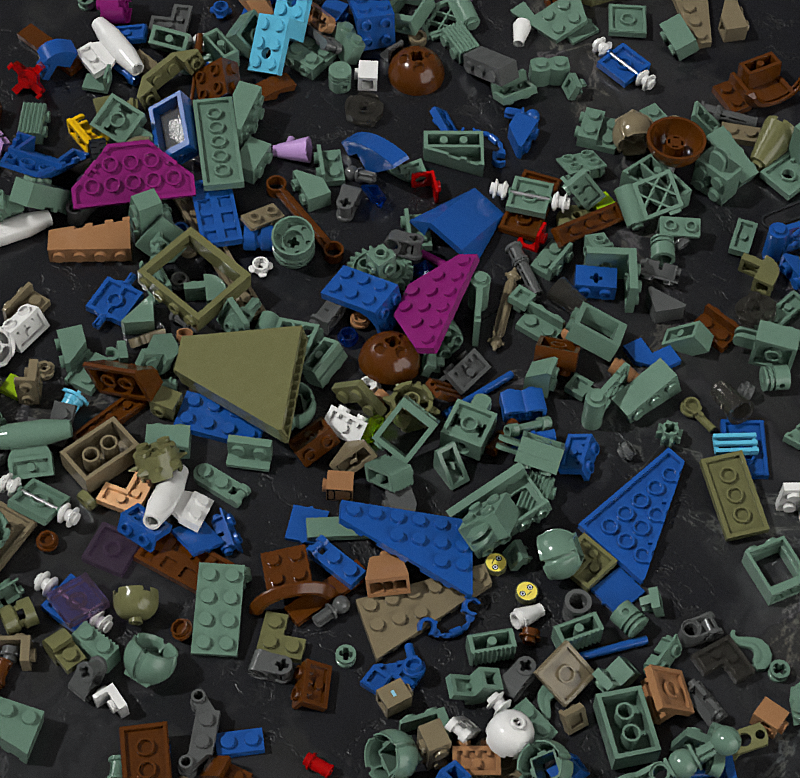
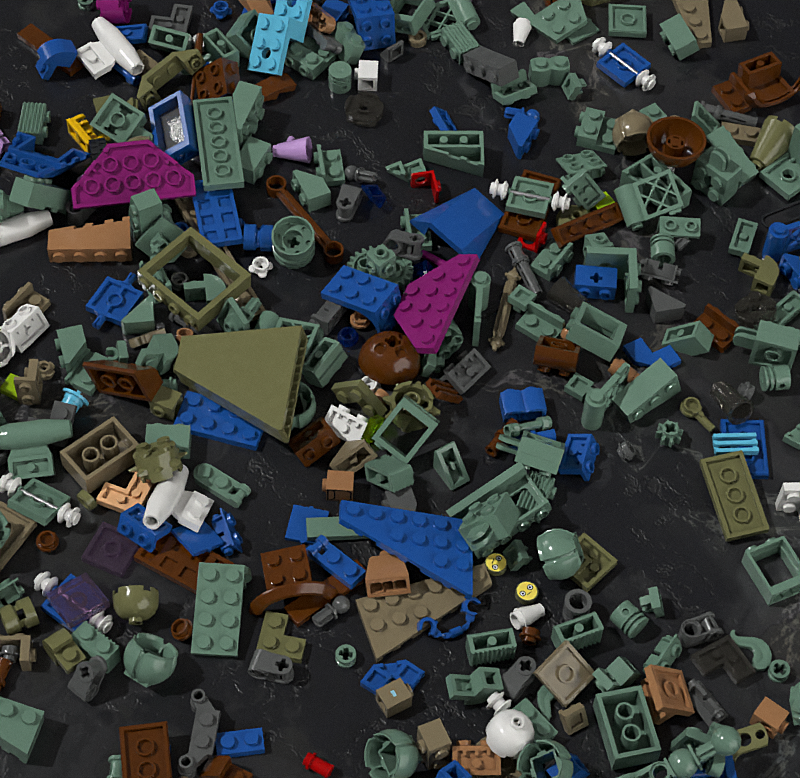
(28, 78): red piece -> none
(100, 84): sand green bracket -> none
(114, 700): white bracket -> none
(122, 410): reddish brown tile -> none
(249, 453): sand green bracket -> none
(262, 217): dark tan bracket -> none
(311, 685): reddish brown bracket -> none
(374, 151): blue slope -> none
(412, 721): sand green bracket -> none
(413, 665): blue plate -> none
(416, 71): reddish brown piece -> none
(463, 728): white plate -> none
(470, 426): sand green brick -> none
(484, 390): blue bar -> none
(498, 154): blue piece -> none
(543, 375): sand green slope -> none
(615, 647): blue bar -> none
(616, 589): blue piece -> none
(635, 514): blue wing -> none

